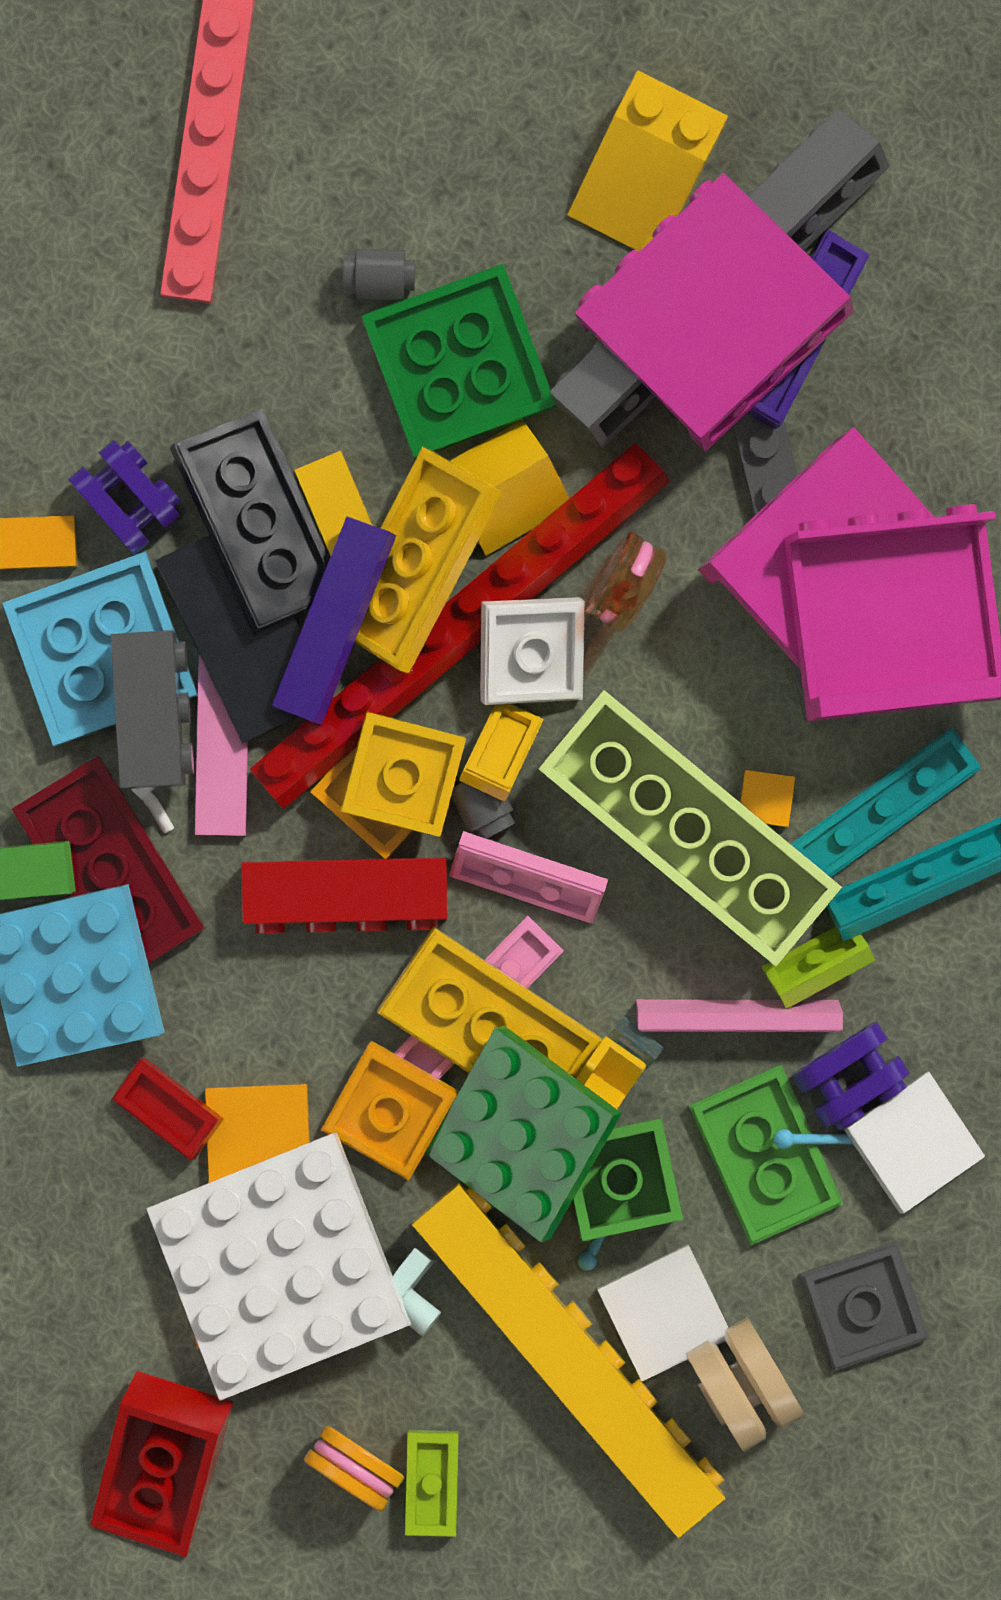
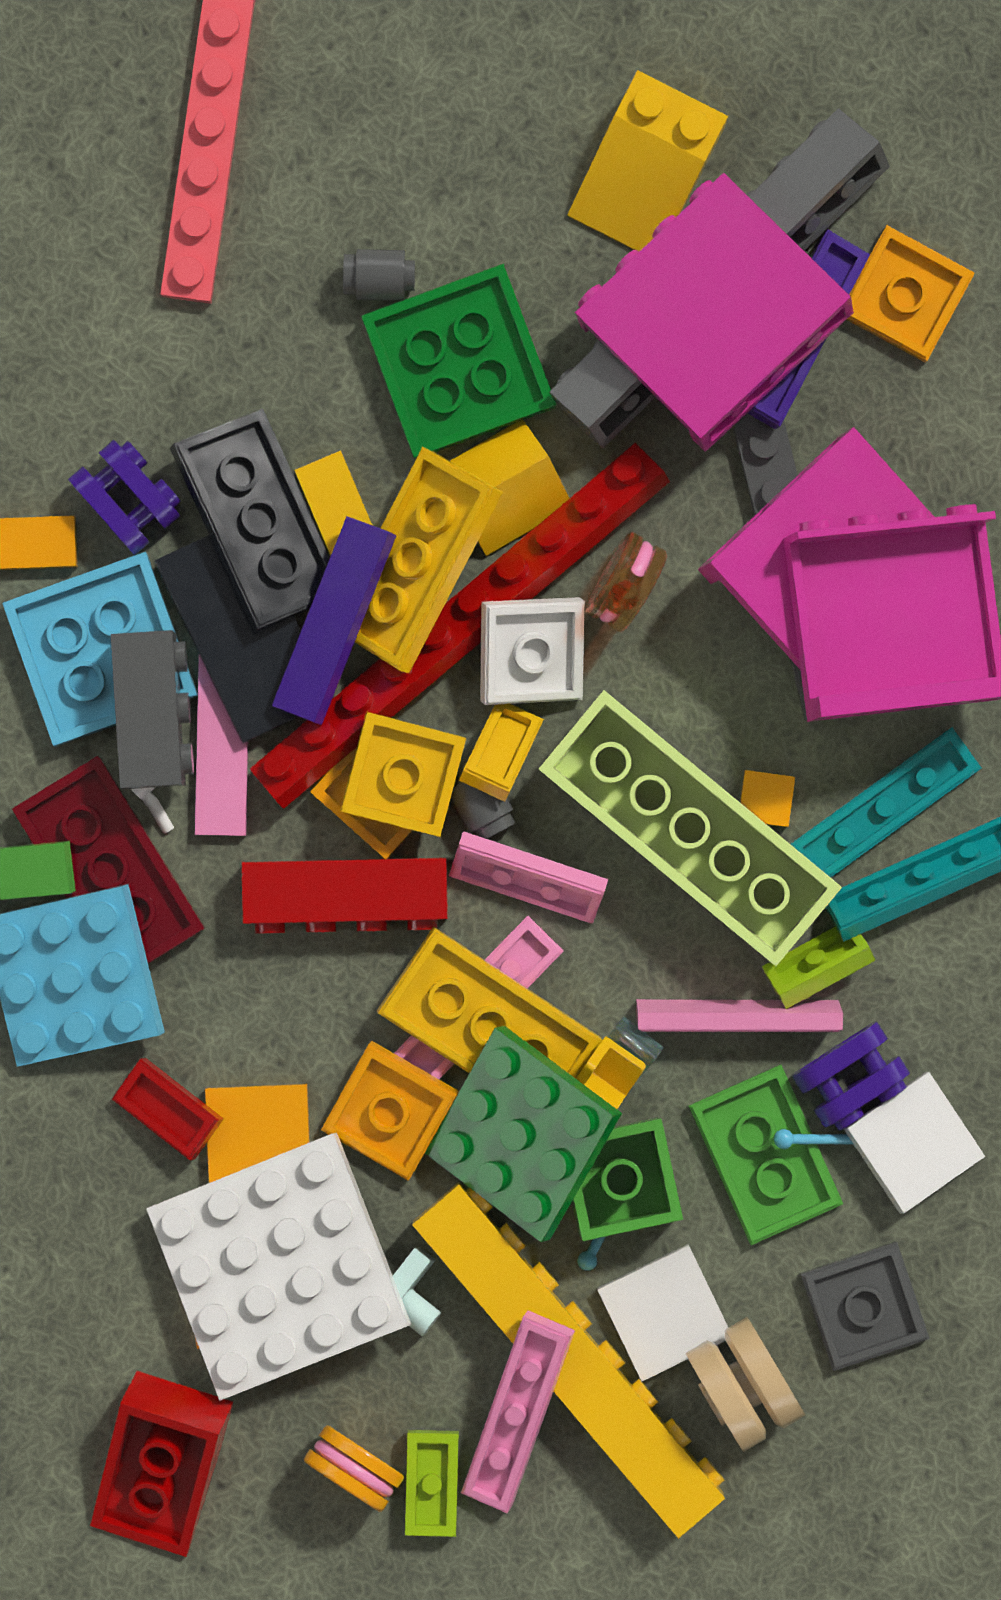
(517, 1411): none -> bright pink tile
(907, 293): none -> light orange tile

